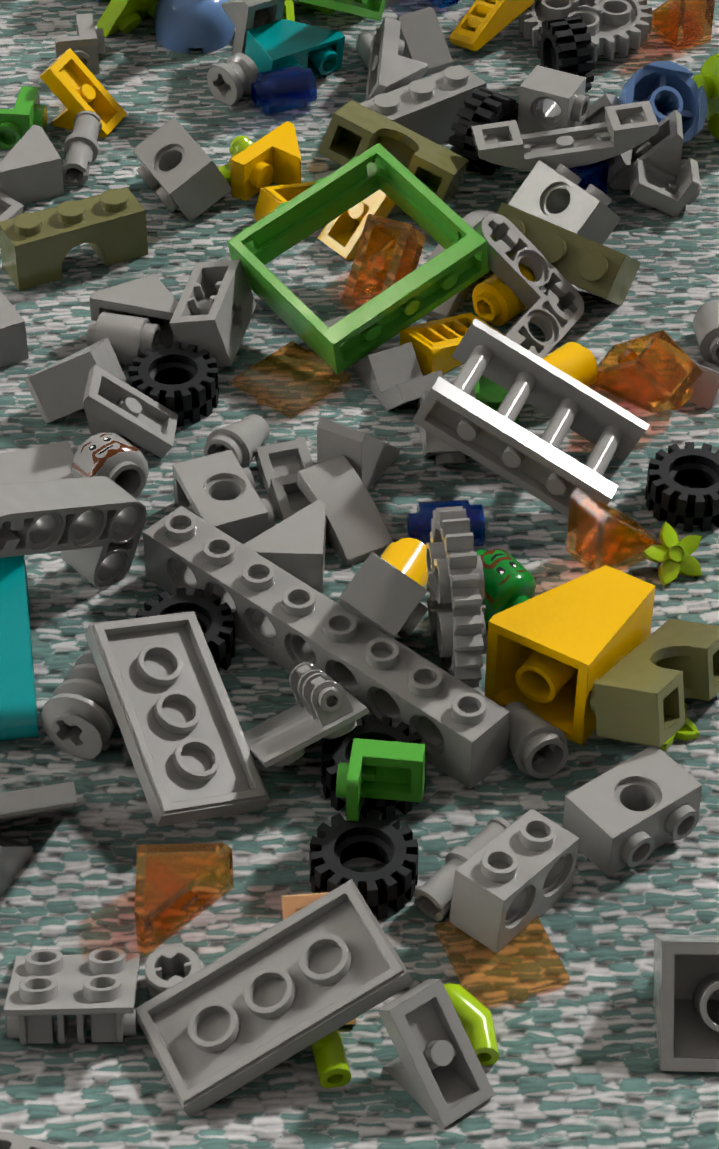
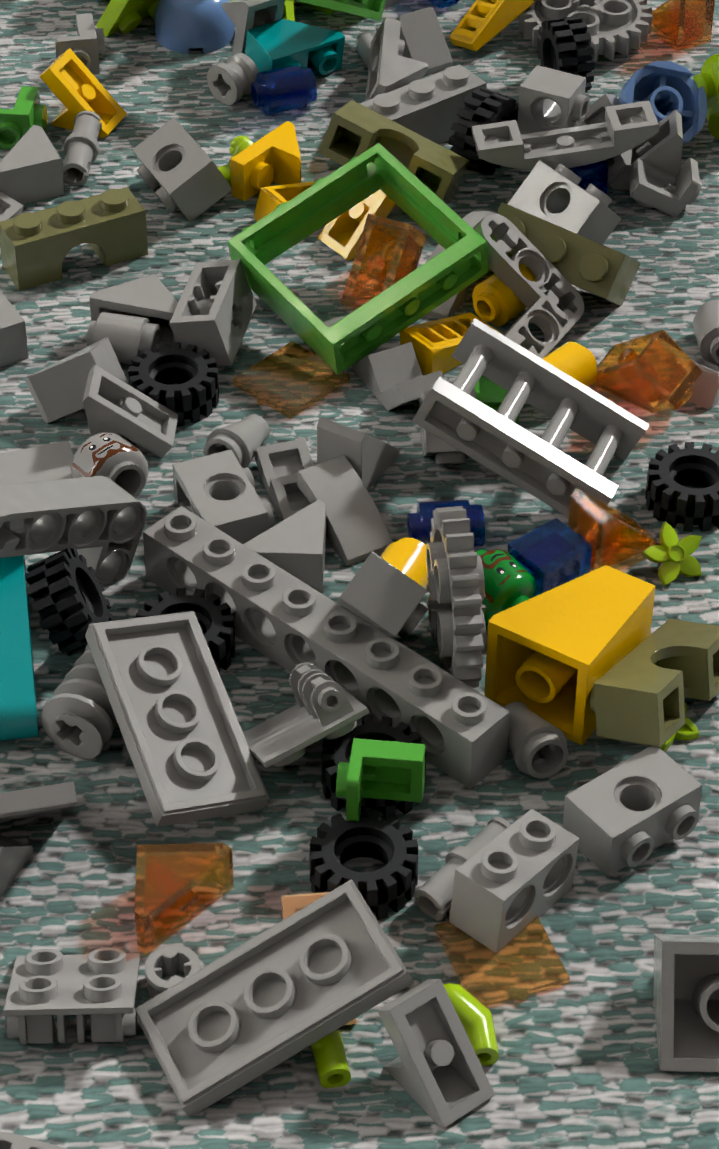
(67, 598): none -> black tyre
(552, 555): none -> clear blue brick

